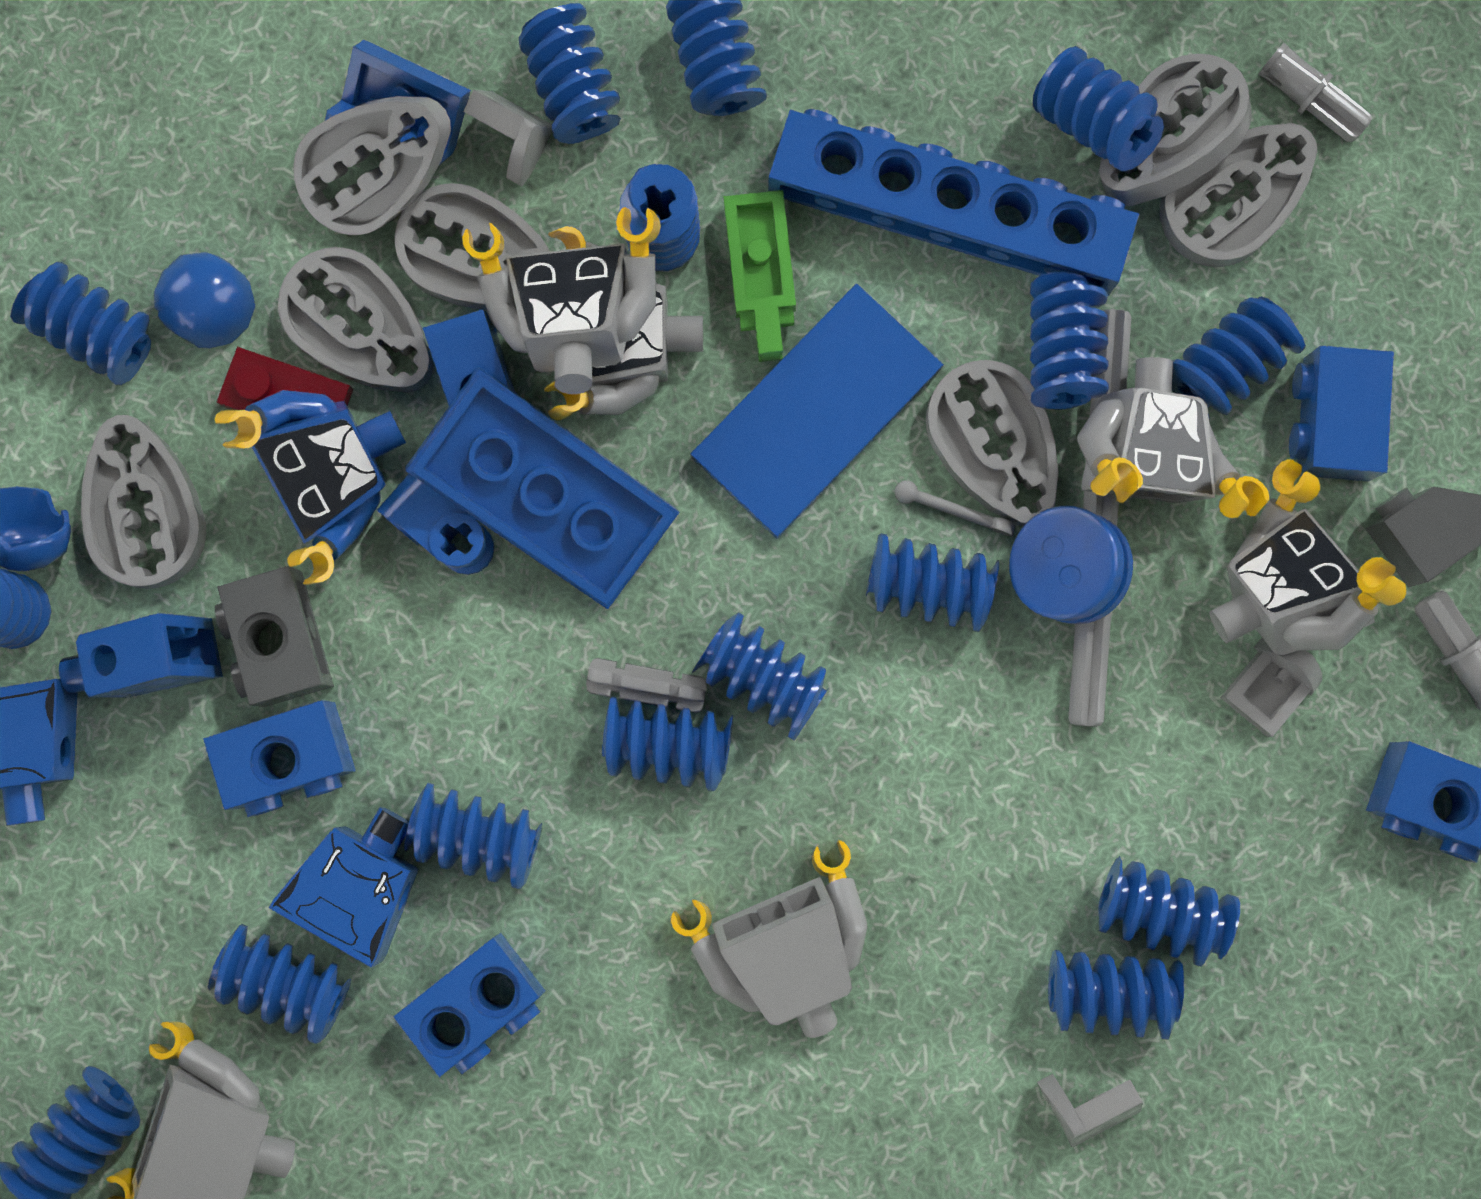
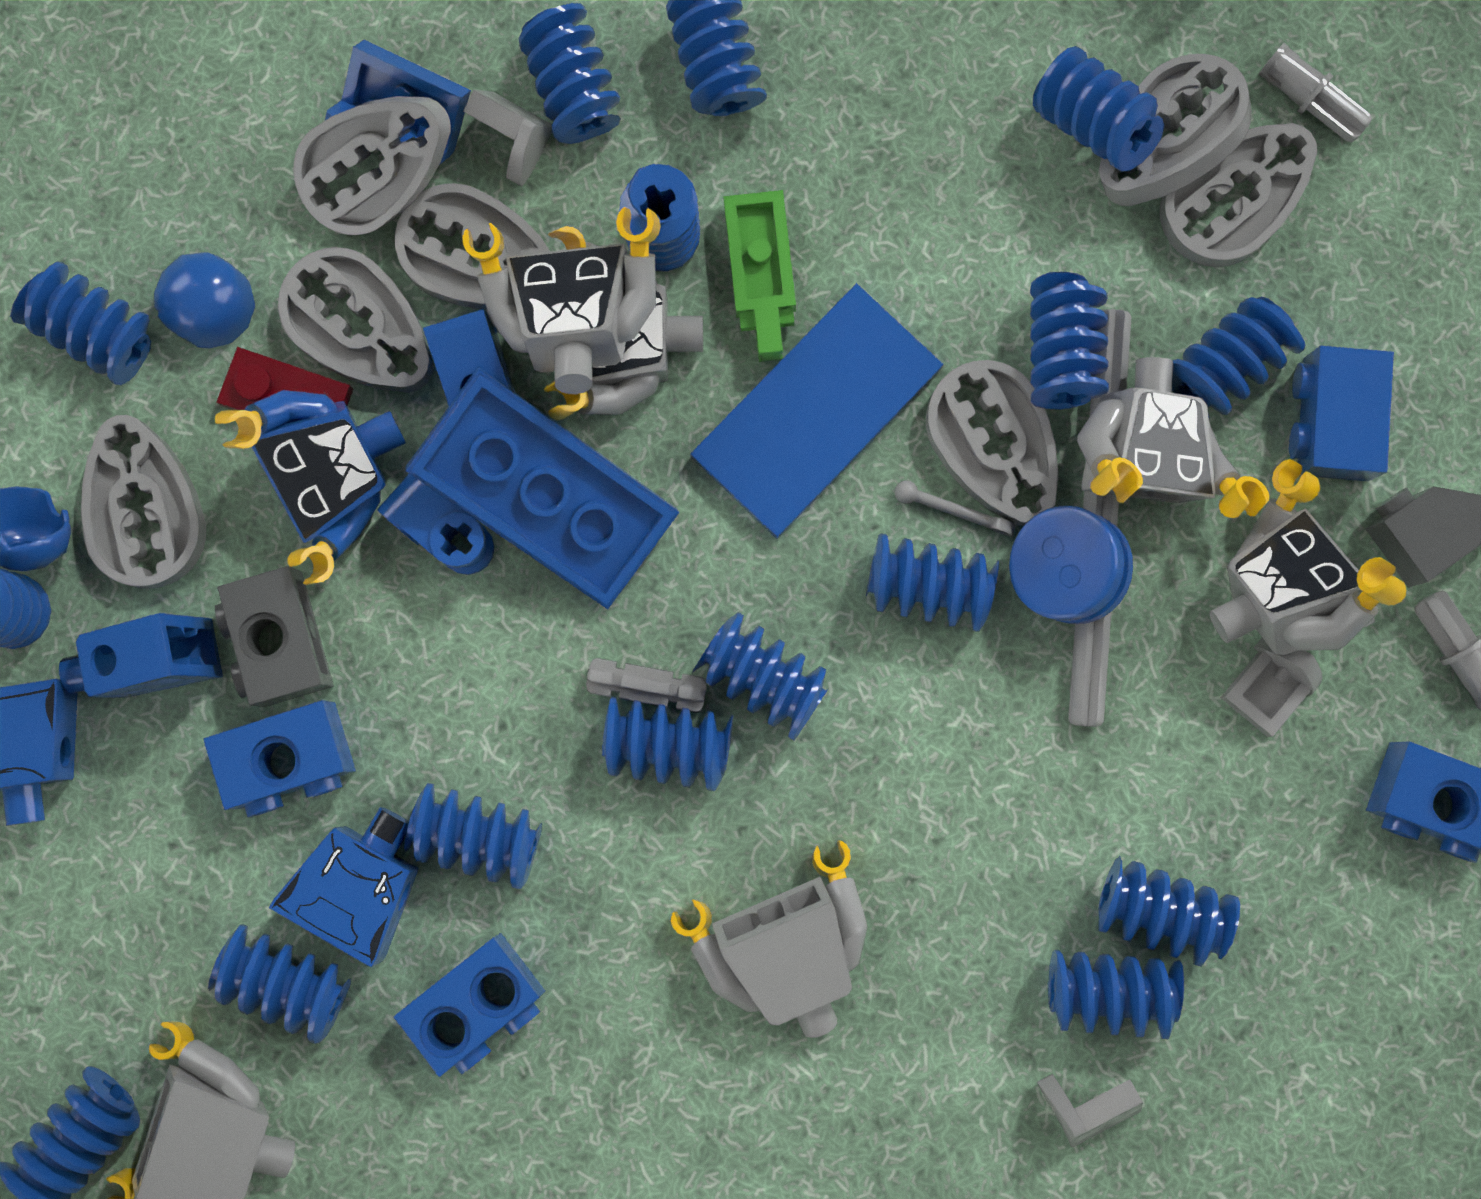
(917, 212): blue brick -> none

